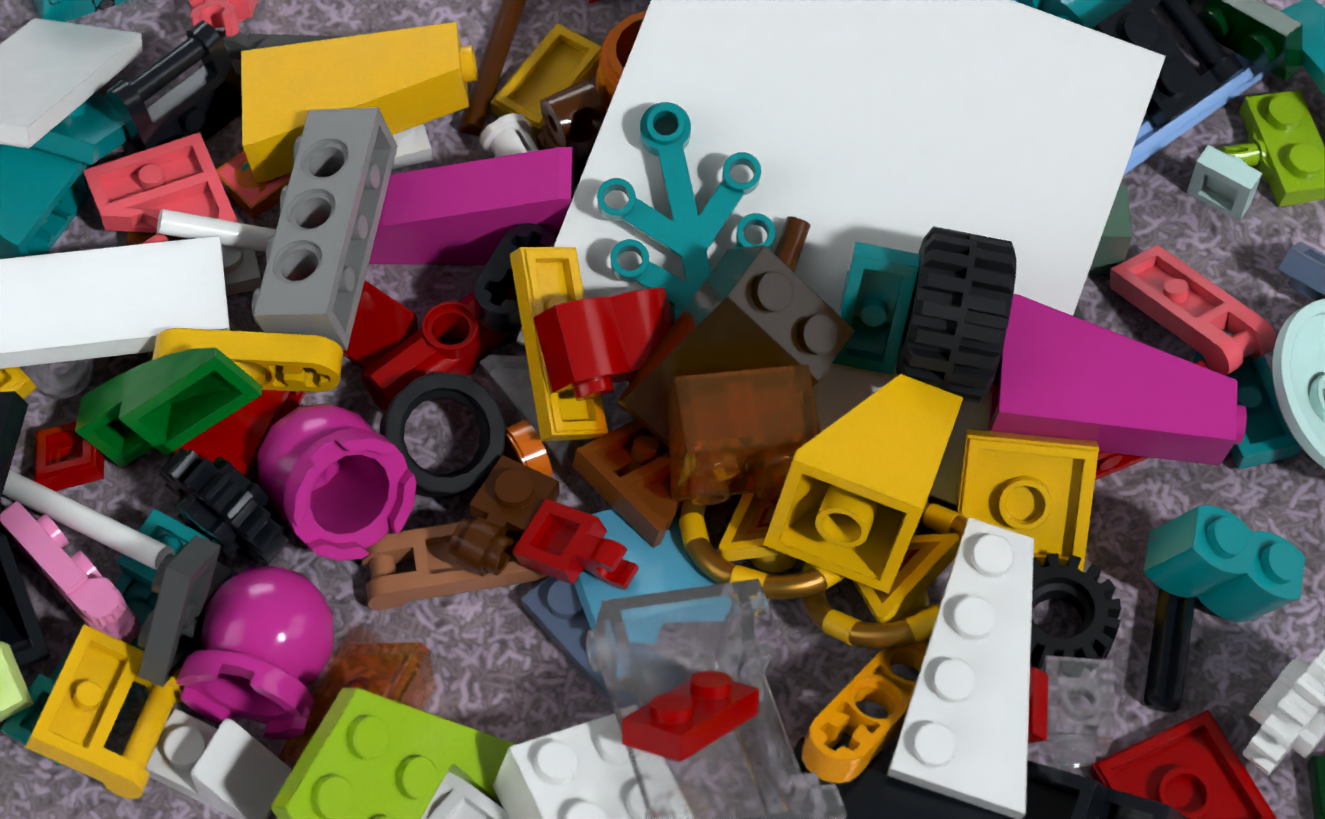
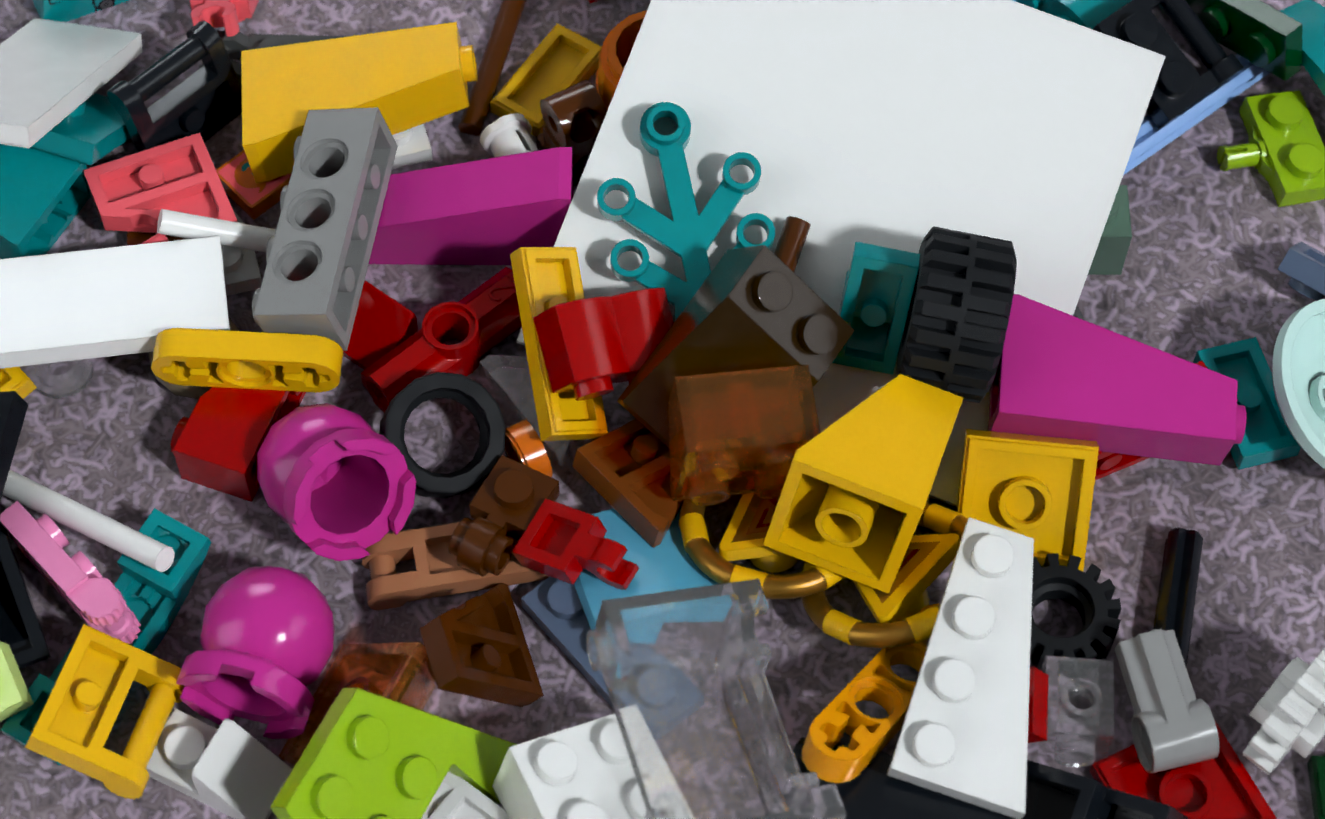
(65, 458): red tile -> none
(163, 403): green slope -> none
(176, 623): dark grey plate -> none
(223, 506): black gear -> none
(482, 651): none -> reddish brown wing
(498, 277): black beam -> none
(690, 716): red plate -> none
(1168, 720): none -> light grey piece
(1193, 309): coral plate -> none
(1224, 182): light aqua plate -> none
(1224, 564): teal brick -> none

